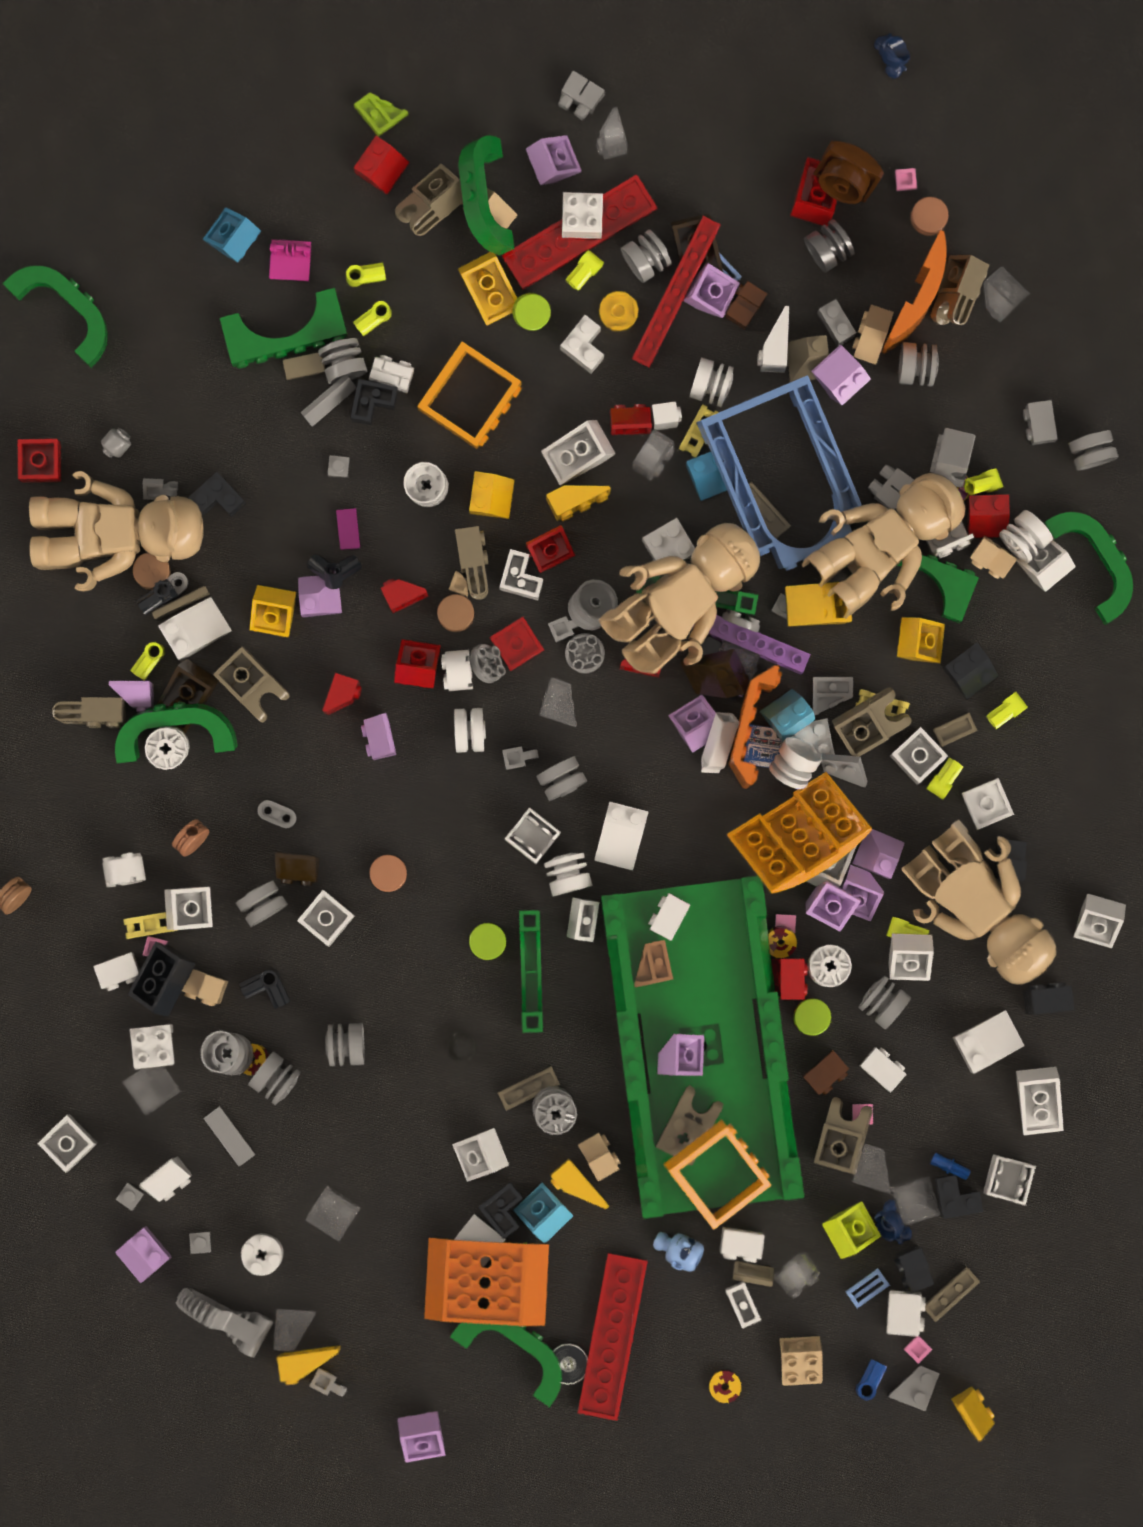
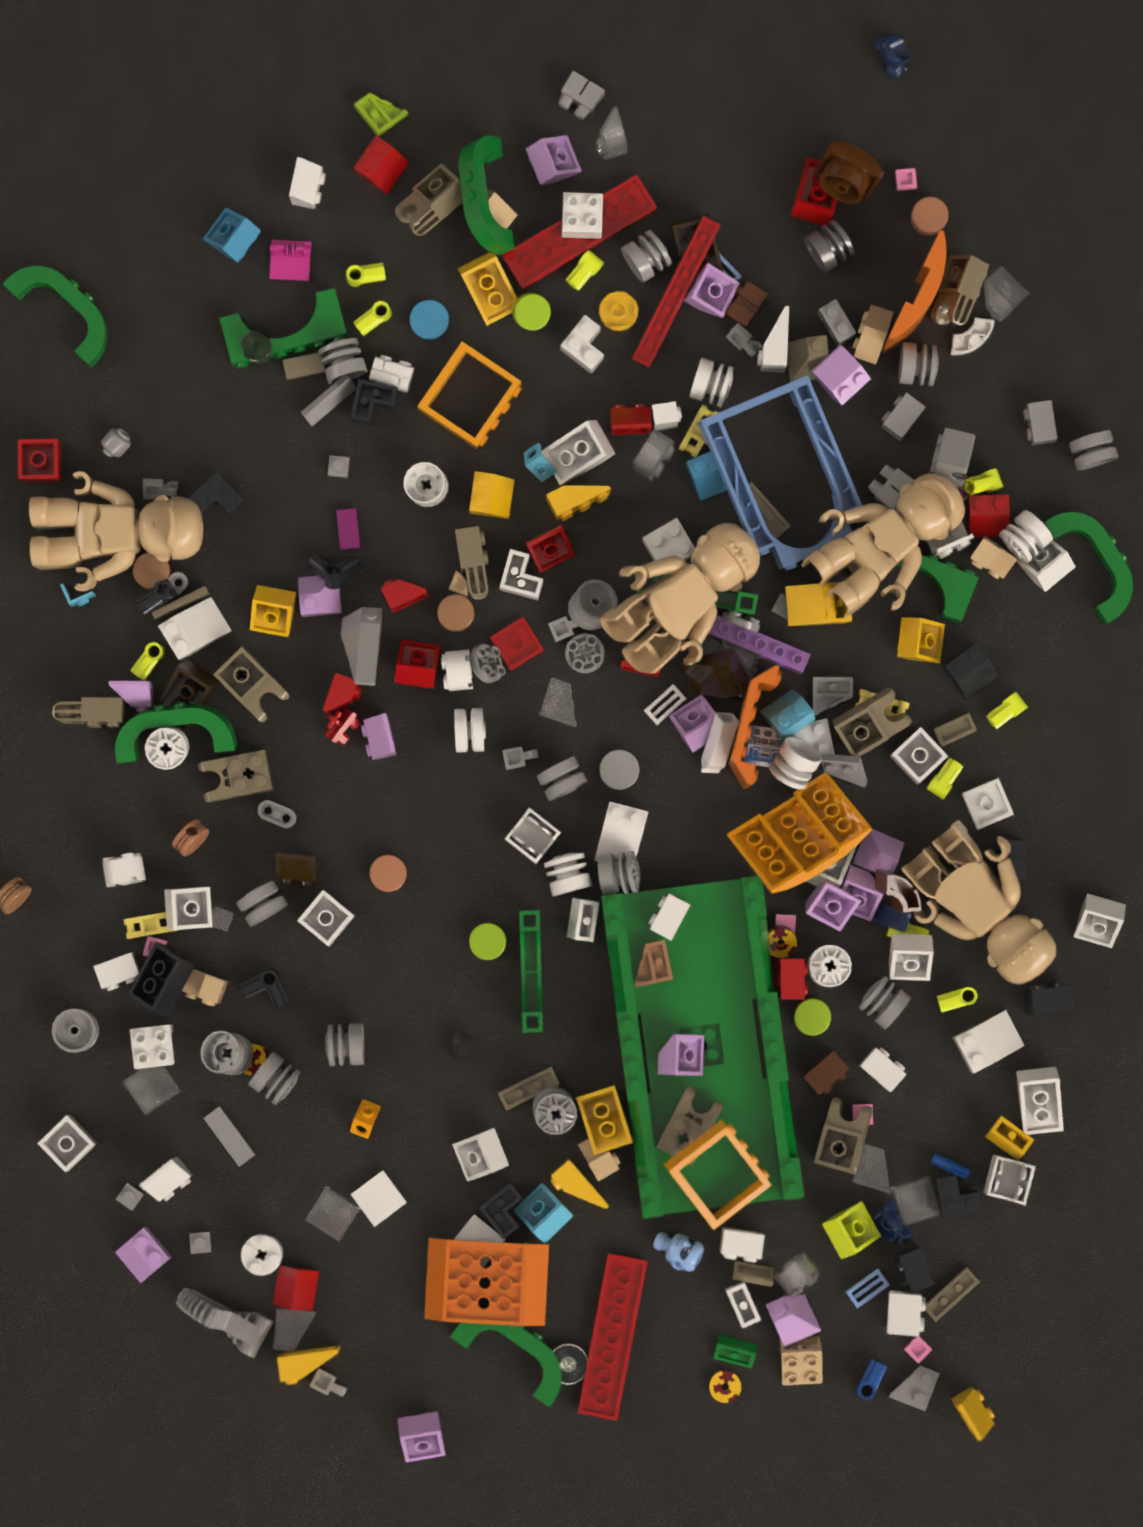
(82, 600): none -> medium azure bracket
(87, 1030): none -> light grey wheel
(221, 918): none -> clear tile
(233, 778): none -> dark tan brick
(256, 346): none -> clear smoke hair
(295, 1288): none -> red slope
(306, 184): none -> white slope
(339, 724): none -> red hips
(361, 641): none -> light grey wedge
(365, 1117): none -> light orange bracket
(378, 1198): none -> white tile
(429, 320): none -> dark azure tile
(538, 464): none -> medium azure bracket
(604, 1120): none -> yellow slope
(619, 769): none -> light grey tile
(621, 873): none -> light grey wheel
(652, 715): none -> white tile
(735, 1351): none -> green slope
(741, 339): none -> light grey plate
(793, 1318): none -> lavender slope
(891, 917): none -> dark blue tile
(900, 891): none -> reddish brown brick
(903, 416): none -> light grey brick
(954, 999): none -> neon yellow piece
(973, 338): none -> white tile
(1009, 1138): none -> yellow brick

